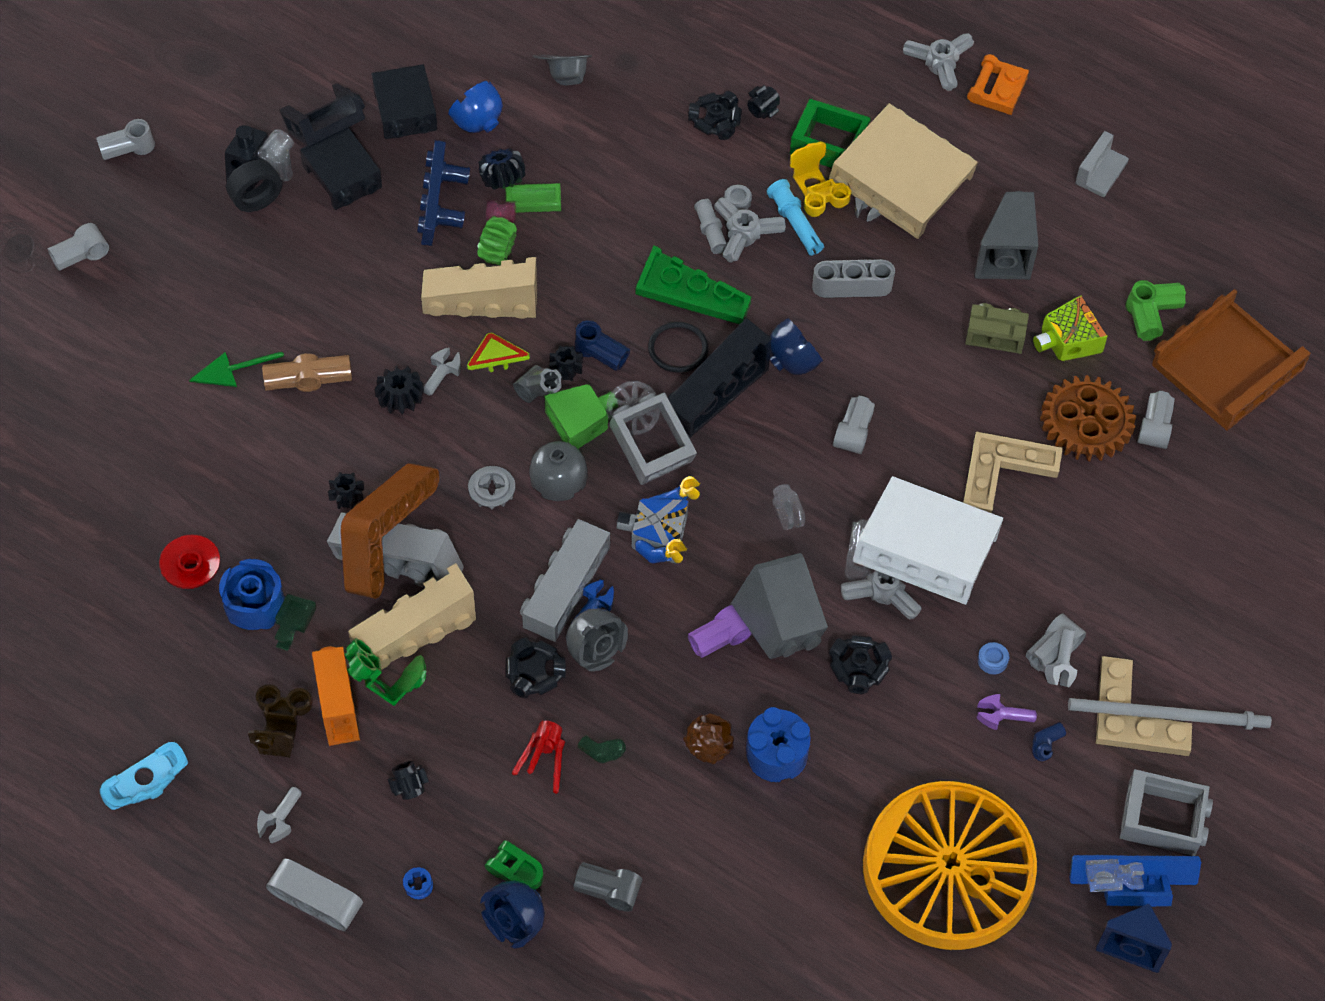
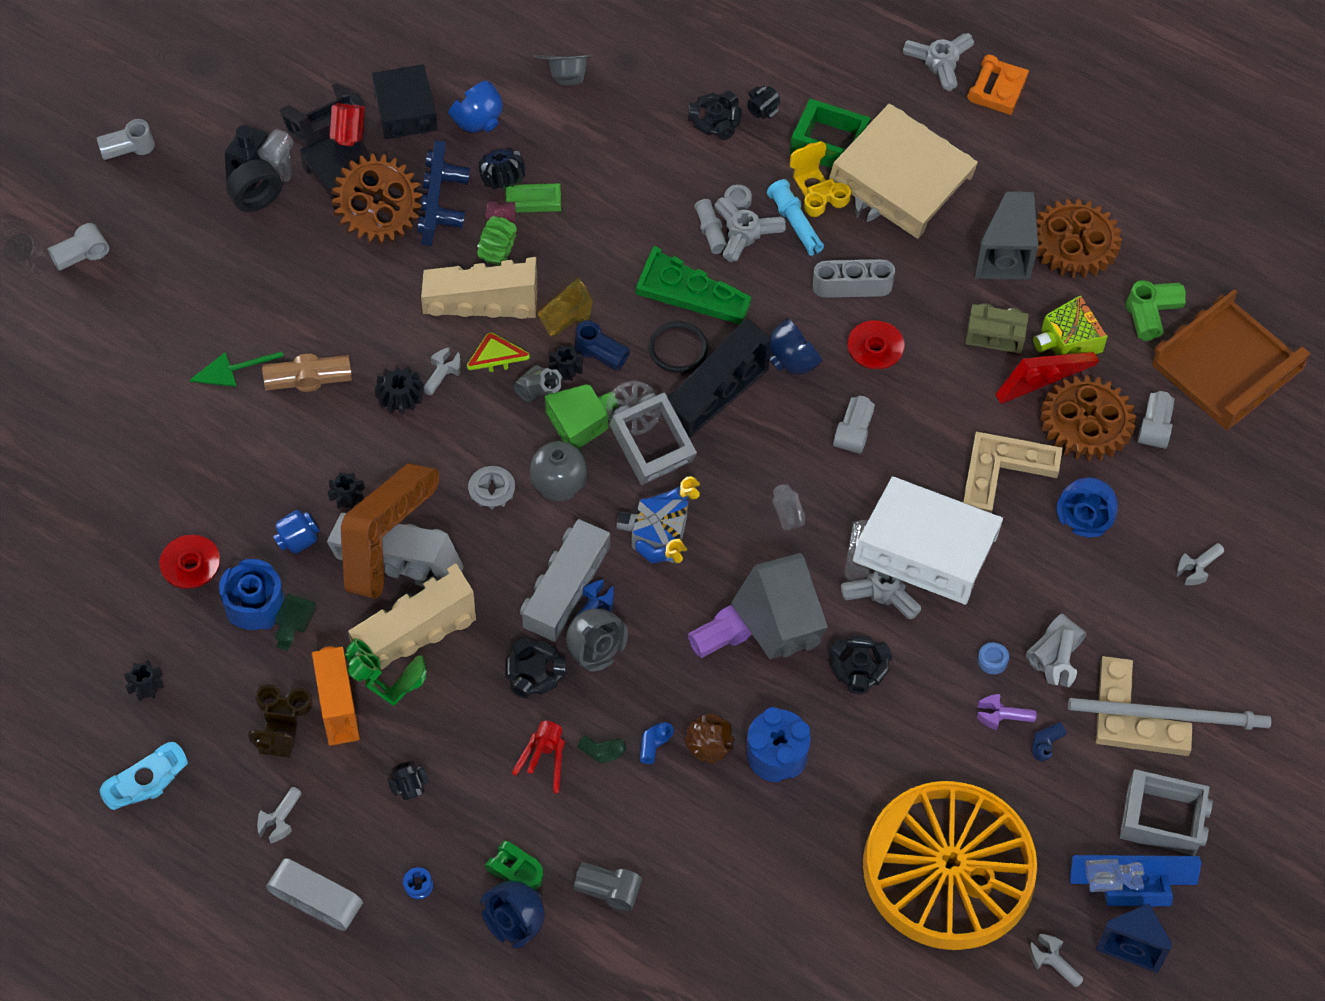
(144, 680): none -> black gear
(296, 531): none -> blue head
(347, 123): none -> red brick
(366, 221): none -> dark orange gear
(570, 305): none -> clear yellow slope
(653, 739): none -> blue arm
(878, 336): none -> red dish
(1042, 371): none -> red wing
(1054, 959): none -> light grey bar
(1077, 238): none -> dark orange gear
(1088, 507): none -> blue cylinder
(1101, 167): light grey panel -> none
(1199, 564): none -> light grey bar

